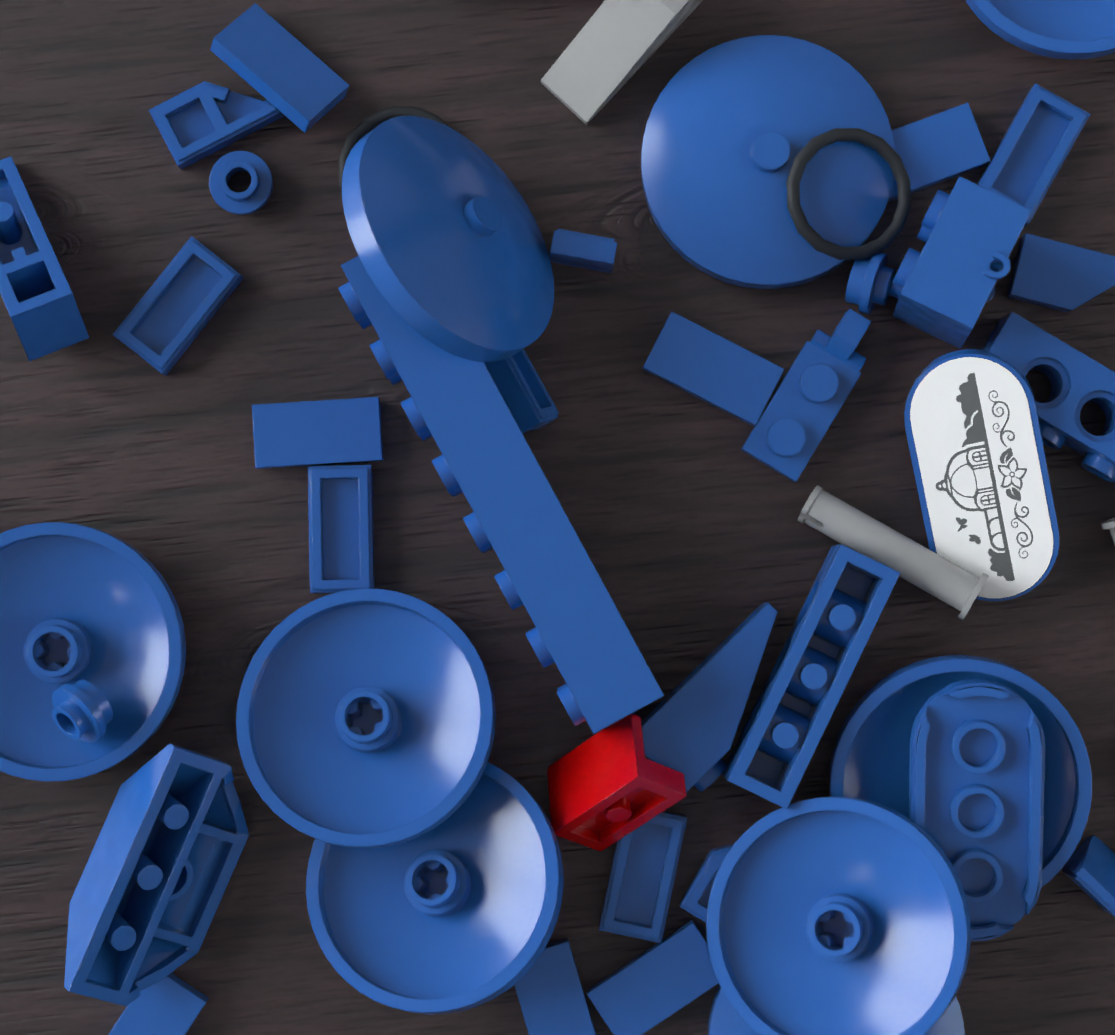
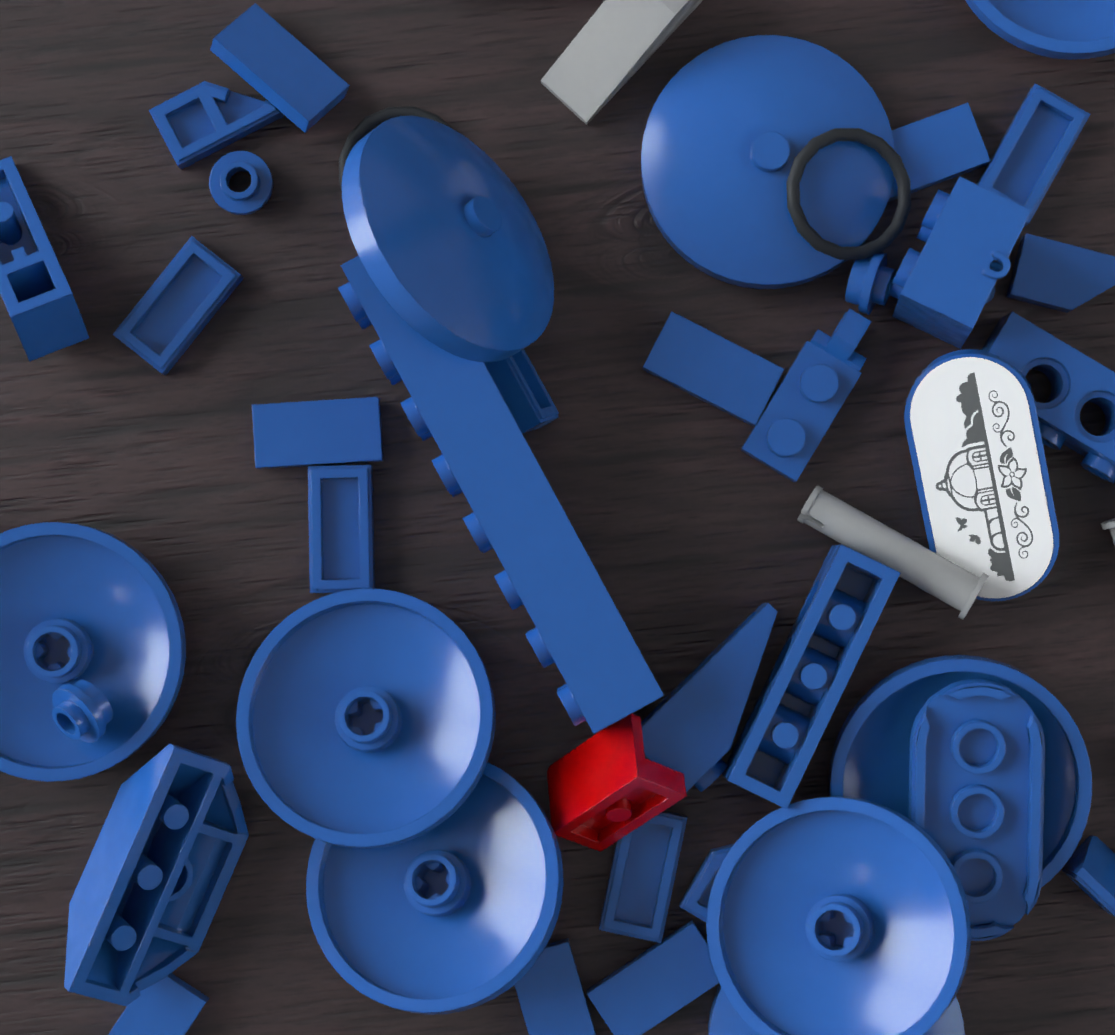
(583, 250): blue tile -> none

